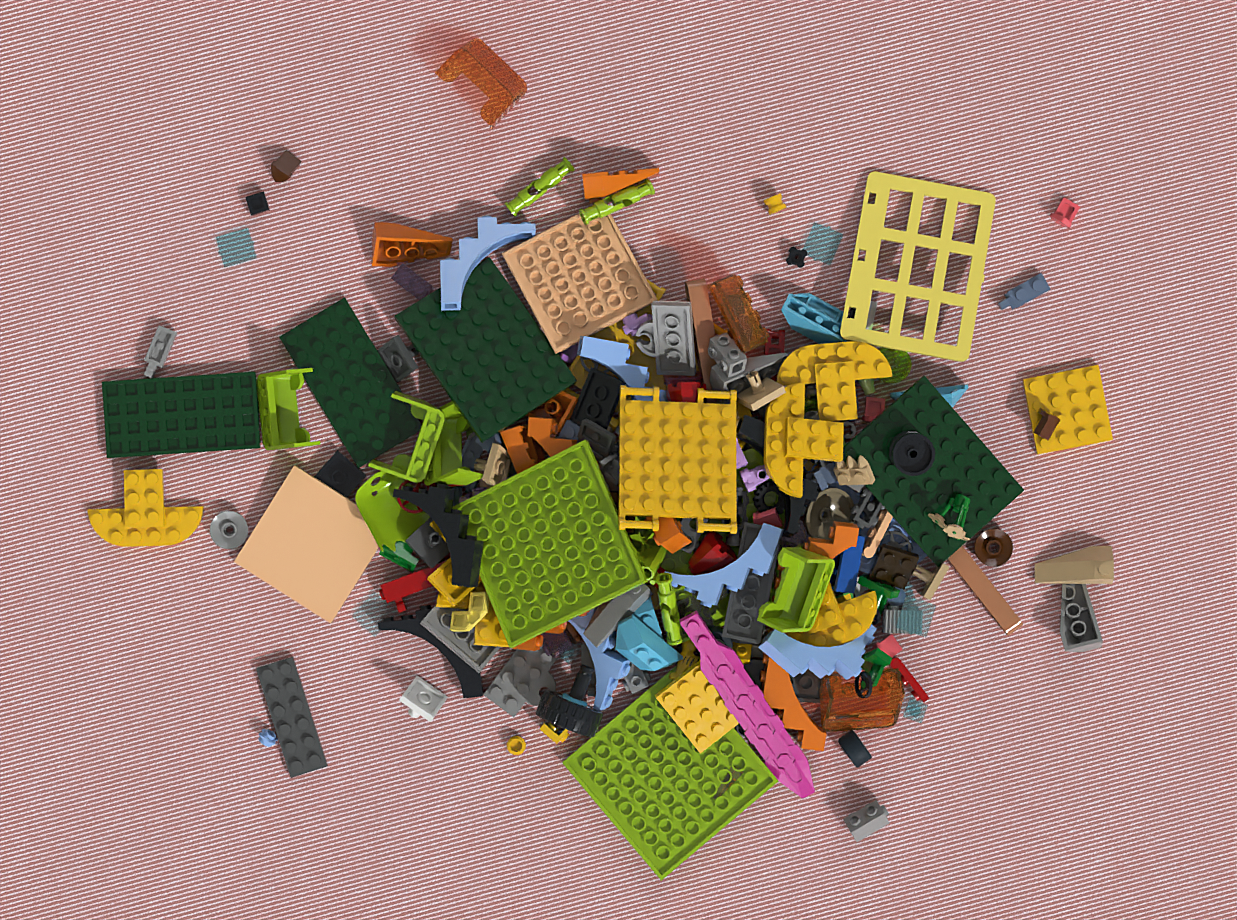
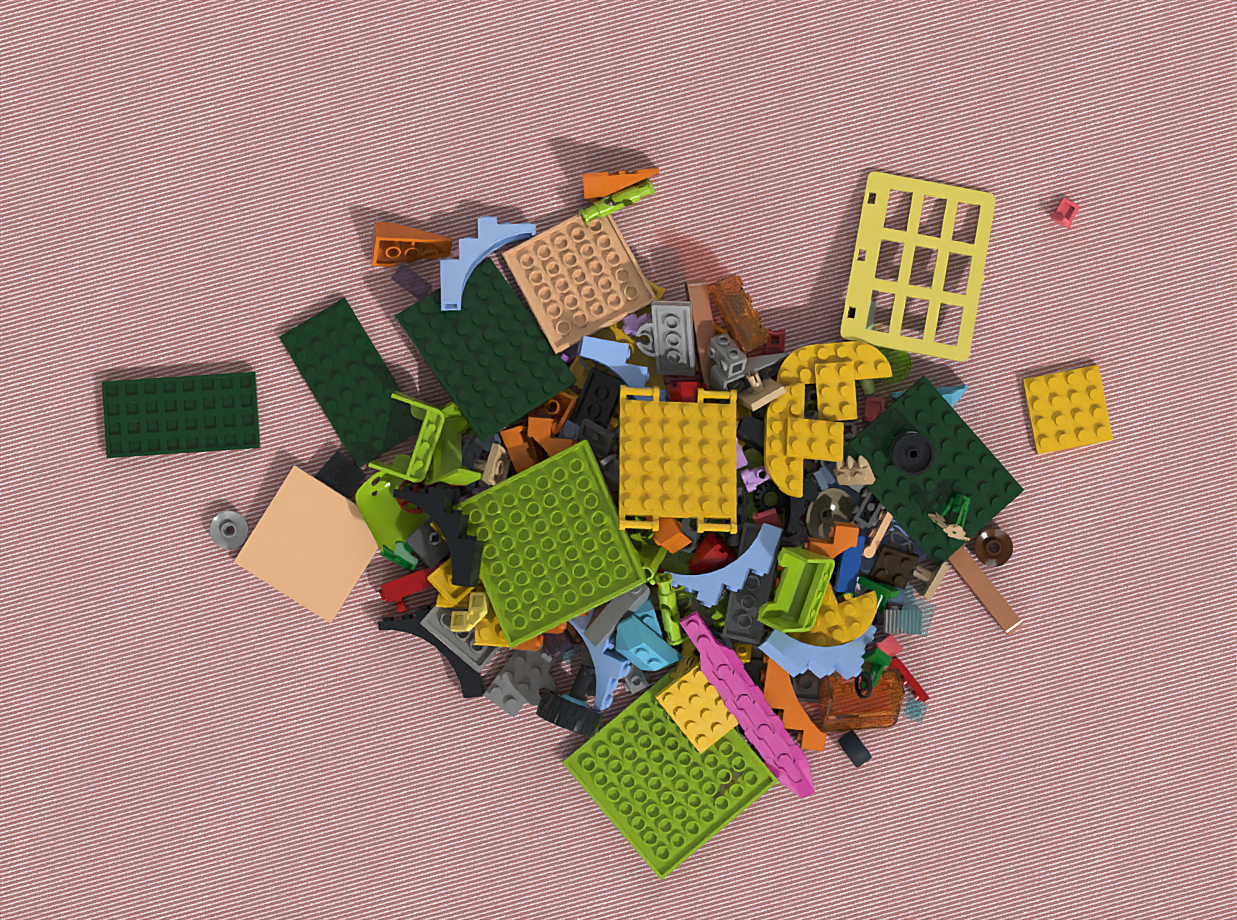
(144, 517): yellow plate -> none
(159, 349): light grey plate -> none
(236, 247): clear light blue piece -> none
(257, 203): black plate -> none
(267, 737): light blue plate -> none
(280, 409): lime windscreen -> none
(284, 166): reddish brown tile -> none
(292, 717): dark grey plate -> none
(372, 612): clear light blue piece -> none
(398, 358): dark grey tile -> none
(423, 699): white tile -> none
(489, 74): clear orange windscreen -> none
(516, 745): yellow plate -> none
(548, 180): lime piece -> none
(551, 731): yellow bracket -> none
(775, 204): yellow wheel -> none
(800, 261): black plate -> none
(813, 318): medium azure wedge -> none
(822, 243): clear light blue piece -> none
(867, 820): light grey brick -> none
(1025, 292): sand blue hinge -> none
(1046, 425): reddish brown tile -> none
(1078, 621): light grey wedge -> none
(1082, 566): tan wedge -> none

